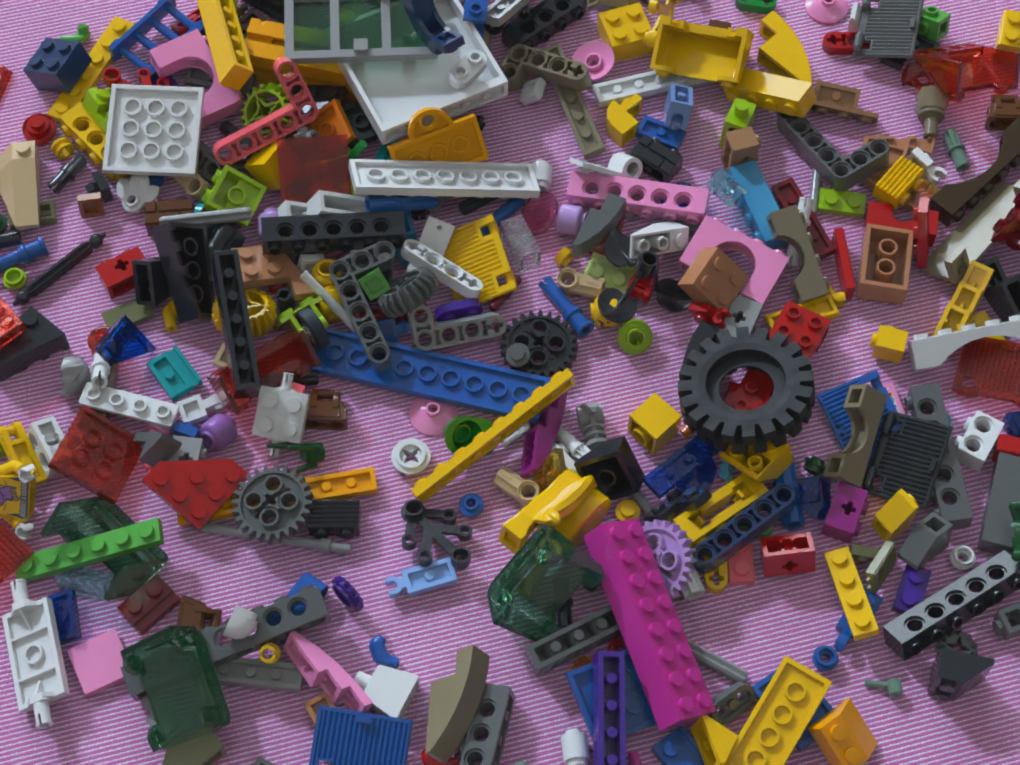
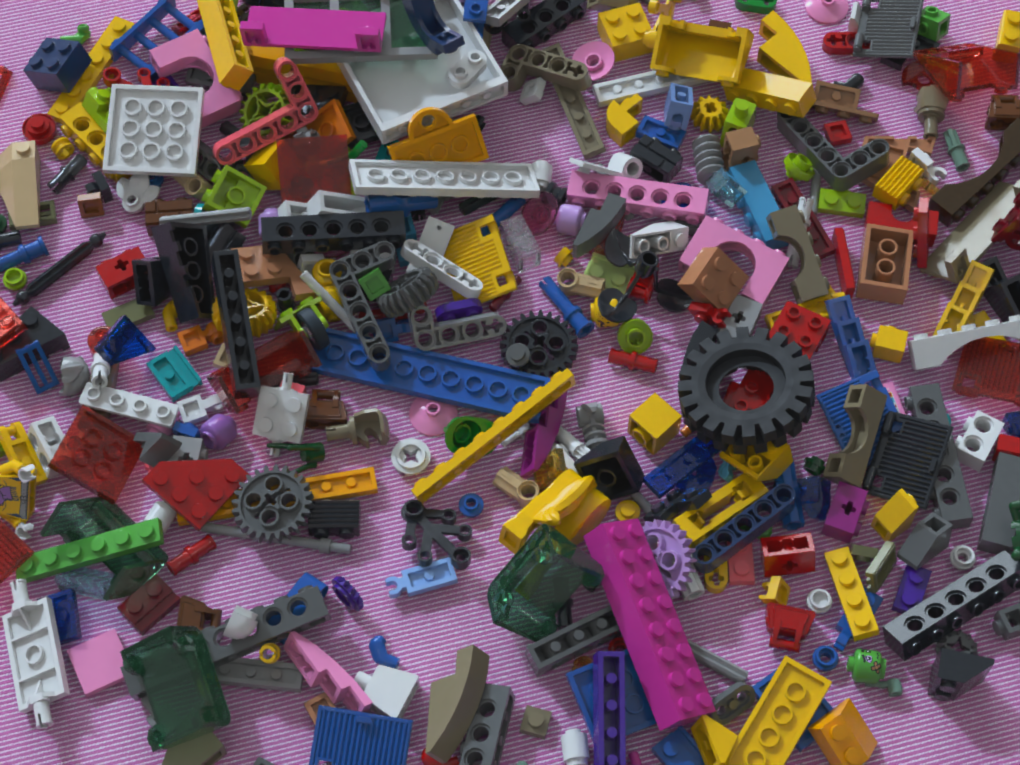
(28, 349): none -> blue tile
(163, 512): none -> white brick
(191, 555): none -> red pin
(195, 340): none -> orange plate
(314, 29): none -> dark pink bracket
(363, 424): none -> dark tan piece
(535, 722): none -> dark tan plate
(559, 193): none -> black wheel
(633, 360): none -> red pin
(707, 156): none -> light grey piece
(709, 113): none -> yellow gear
(777, 590): none -> yellow tile
(787, 622): none -> red piece
(798, 167): none -> lime plate
(819, 601): none -> white plate
(837, 133): none -> red plate
(850, 337): none -> blue slope
(855, 81): none -> black arm
(866, 666): none -> bright green head

